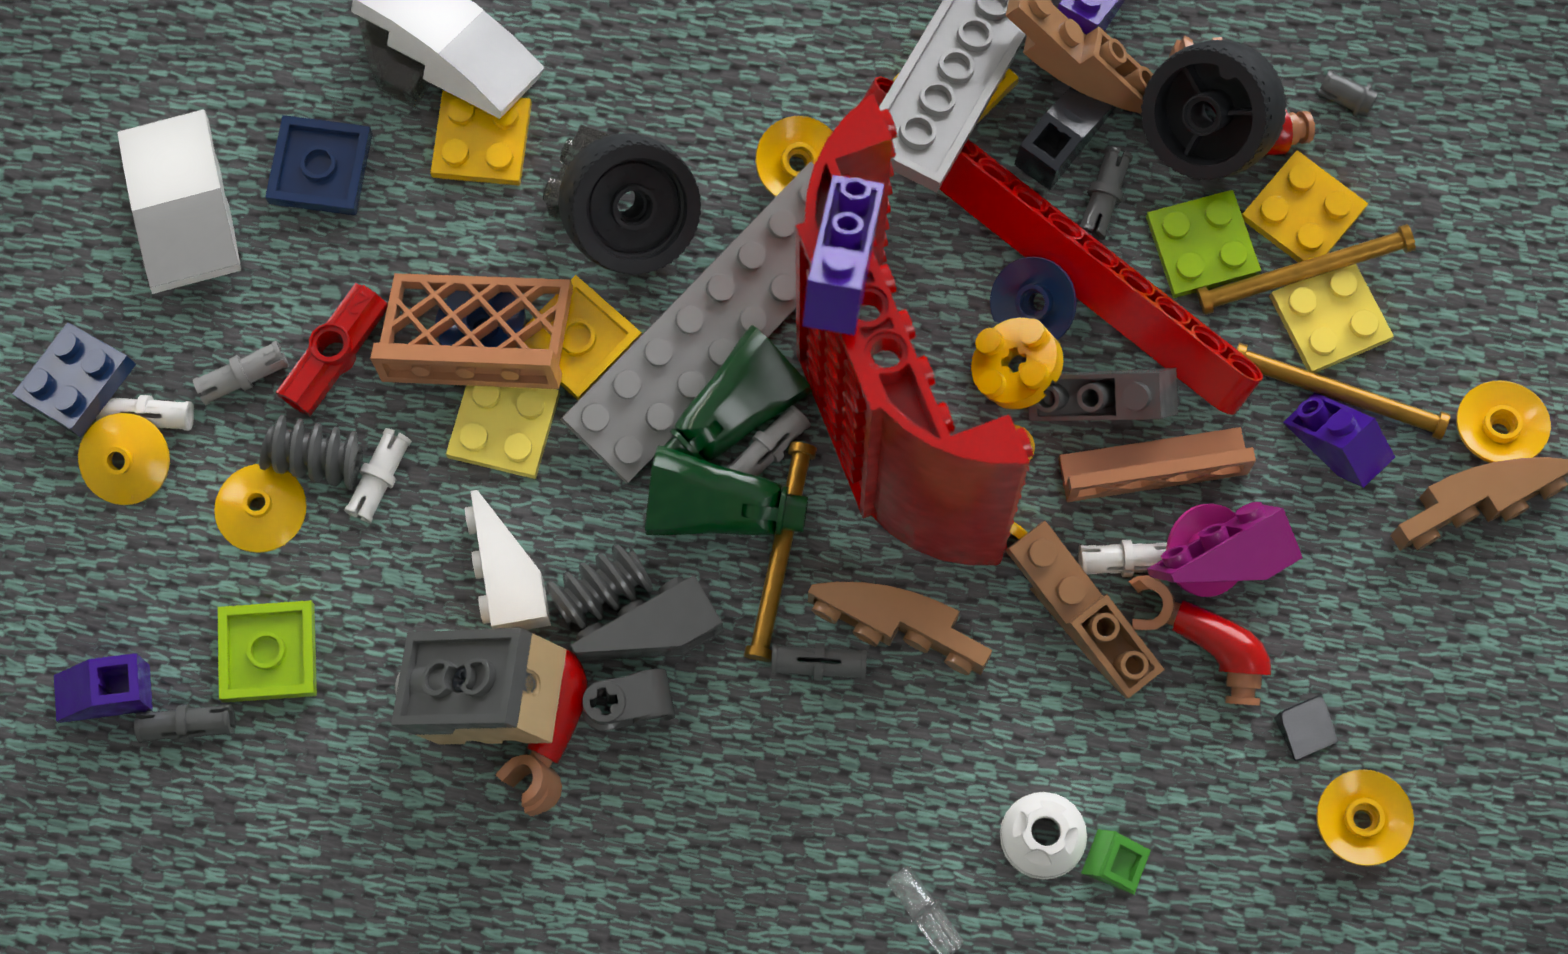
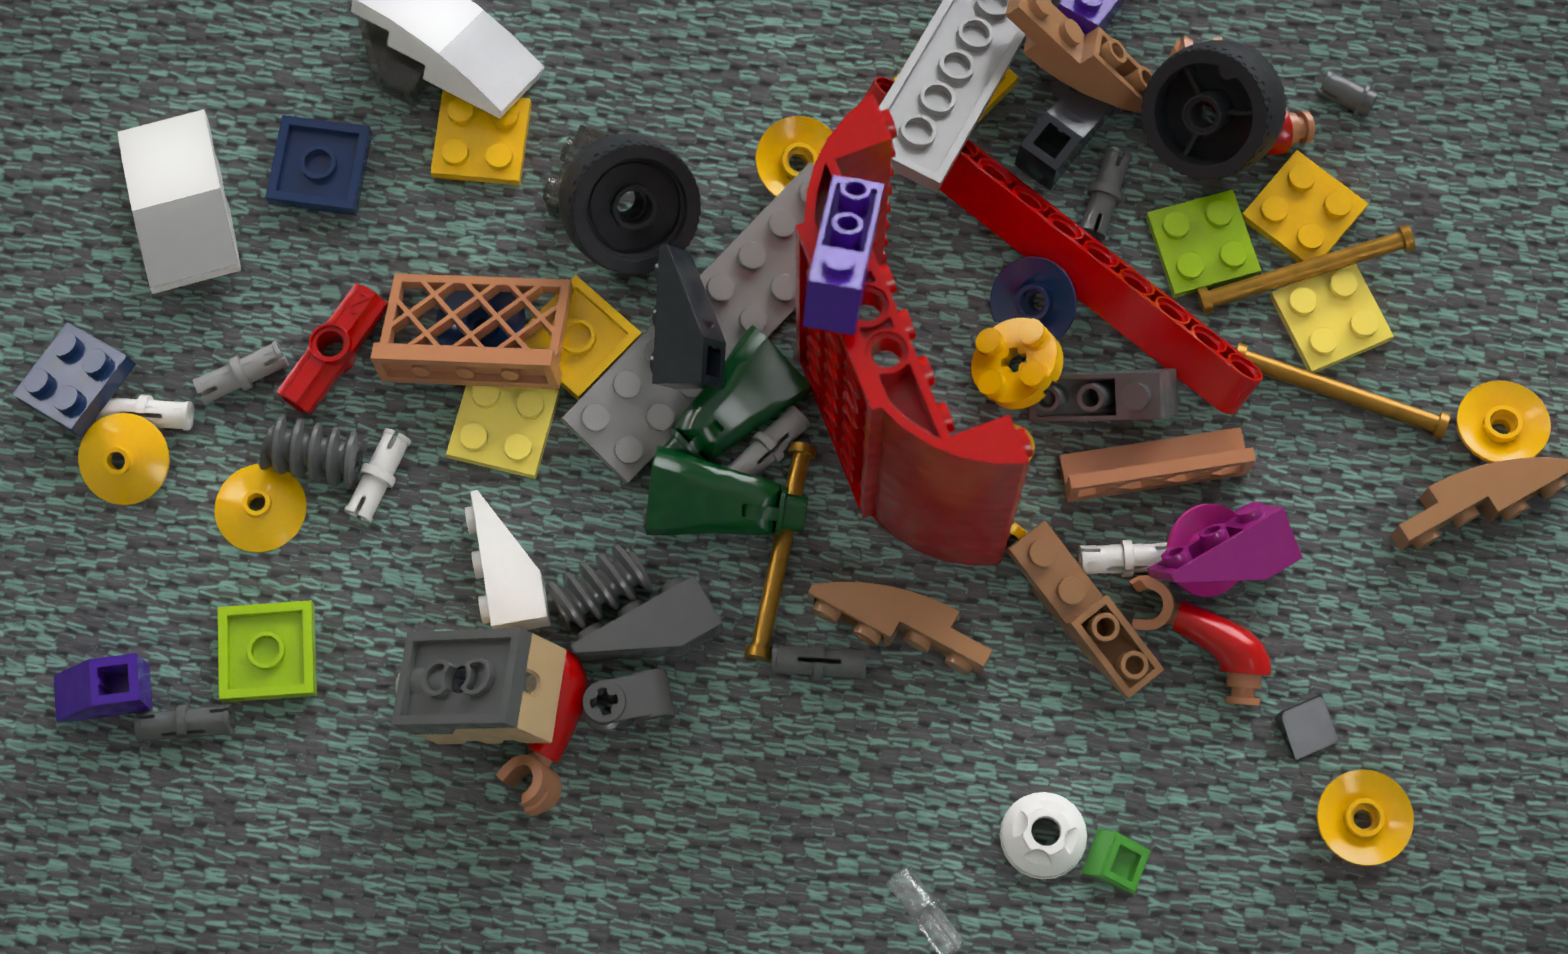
(687, 334): none -> black slope
(1341, 438): dark purple slope -> none

